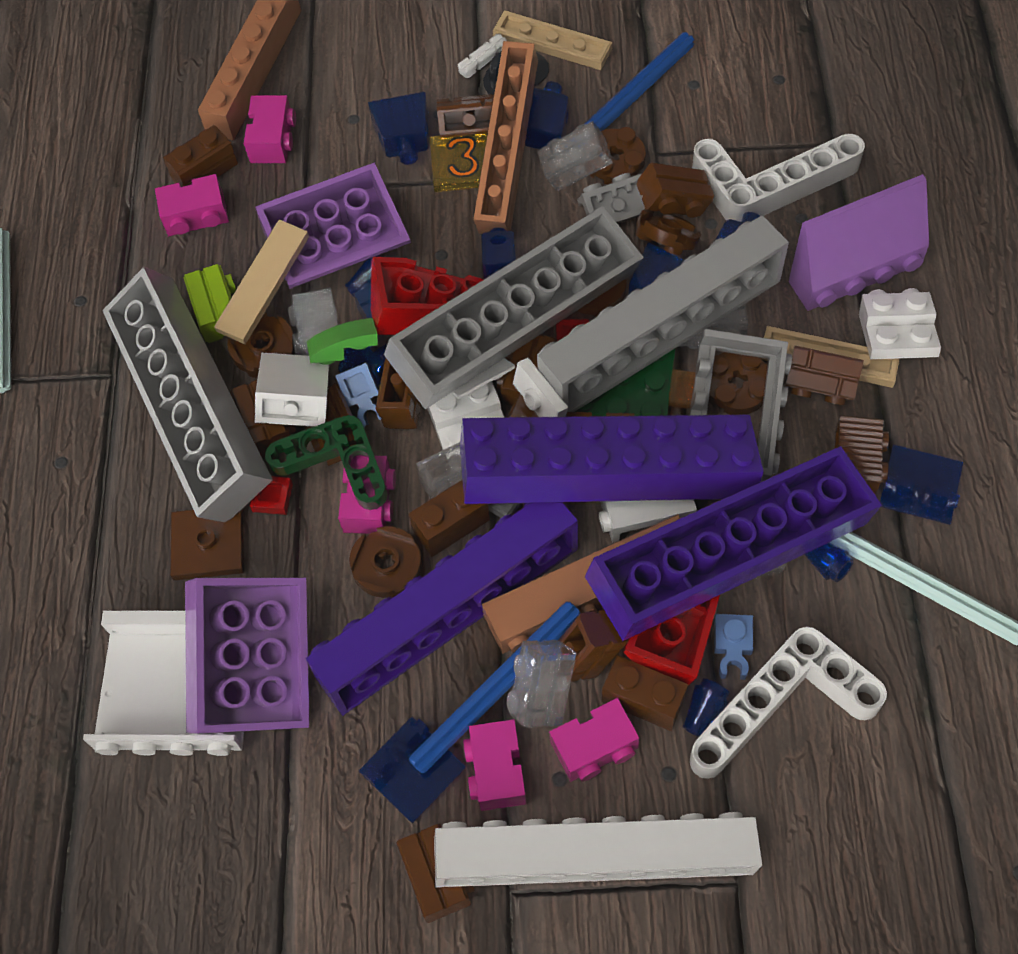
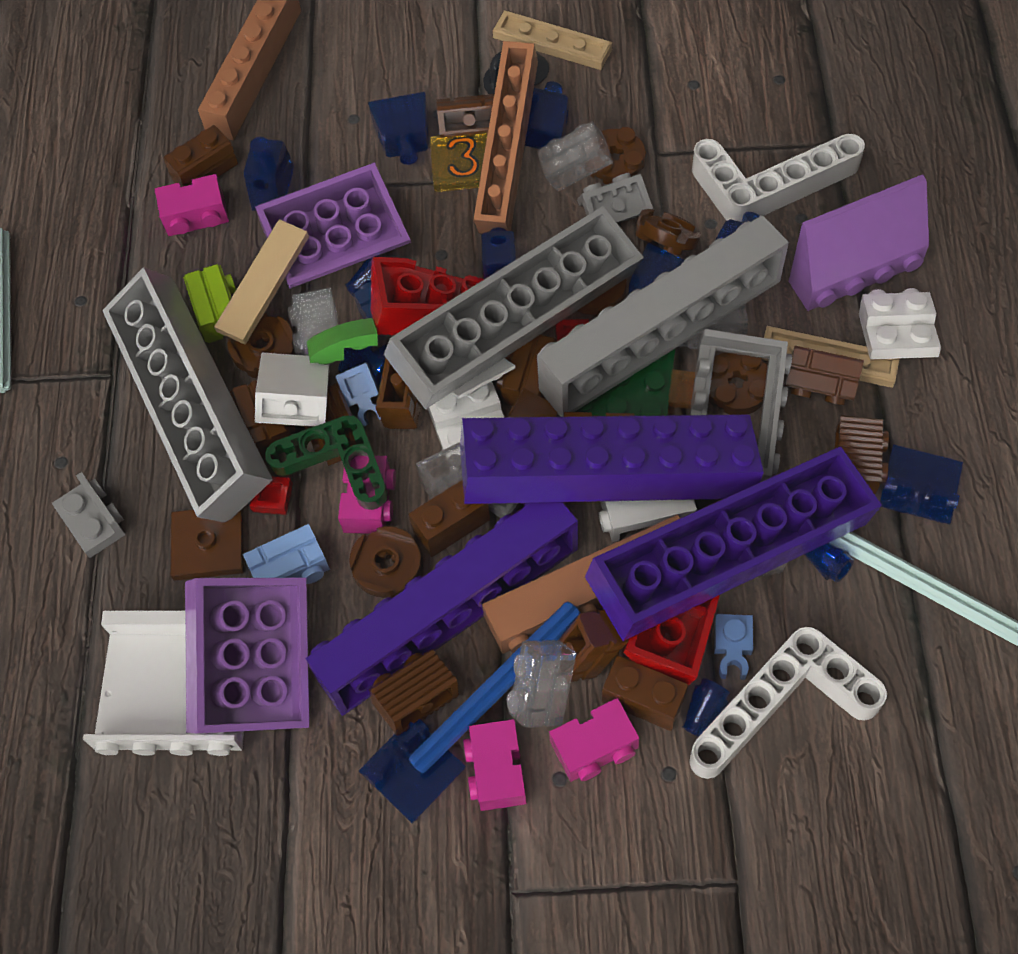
(88, 517): none -> light grey bracket
(270, 133): dark pink brick -> none
(270, 164): none -> clear blue torso
(289, 556): none -> light blue brick
(413, 690): none -> reddish brown brick
(419, 861): reddish brown brick -> none
(481, 56): white axle -> none
(537, 391): white plate -> none
(595, 850): white brick -> none
(642, 81): blue axle -> none
(675, 190): reddish brown brick -> none

